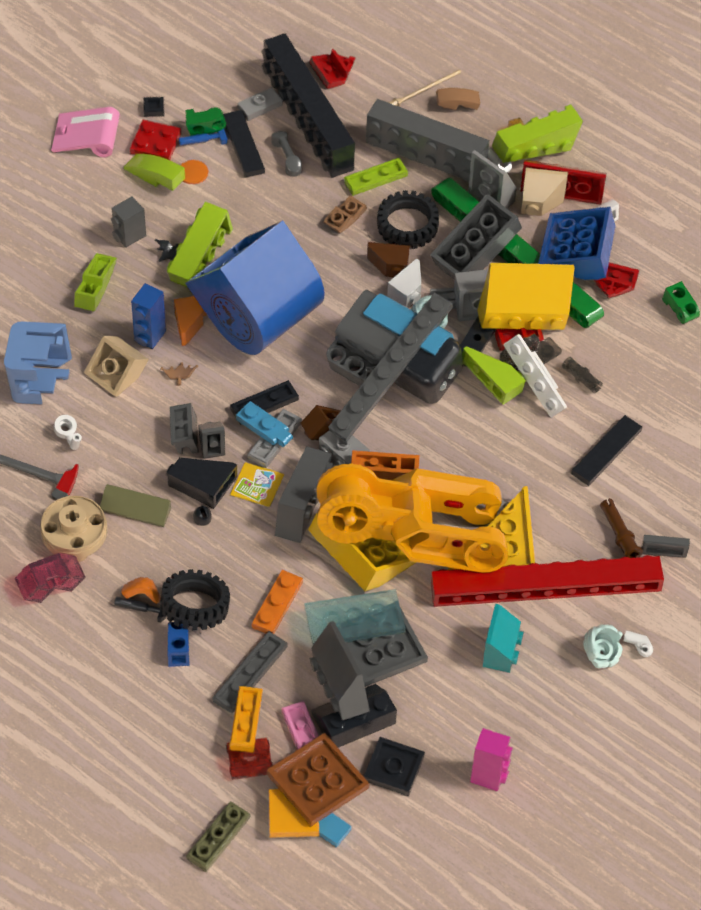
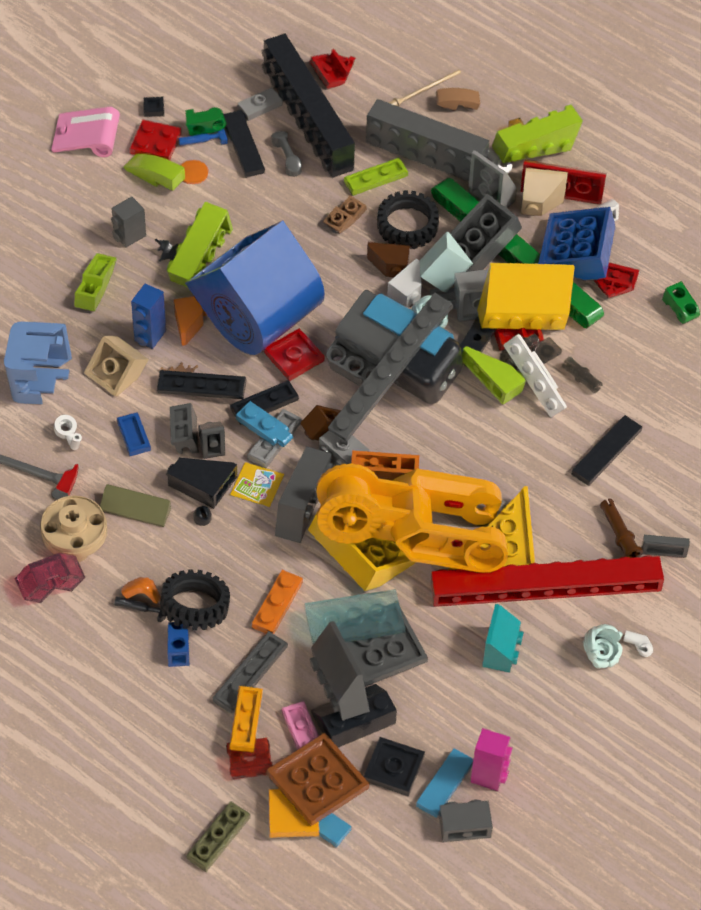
(133, 434): none -> blue tile
(201, 384): none -> black tile
(294, 354): none -> red plate
(442, 263): none -> light aqua slope
(445, 782): none -> dark azure tile
(465, 821): none -> dark grey brick

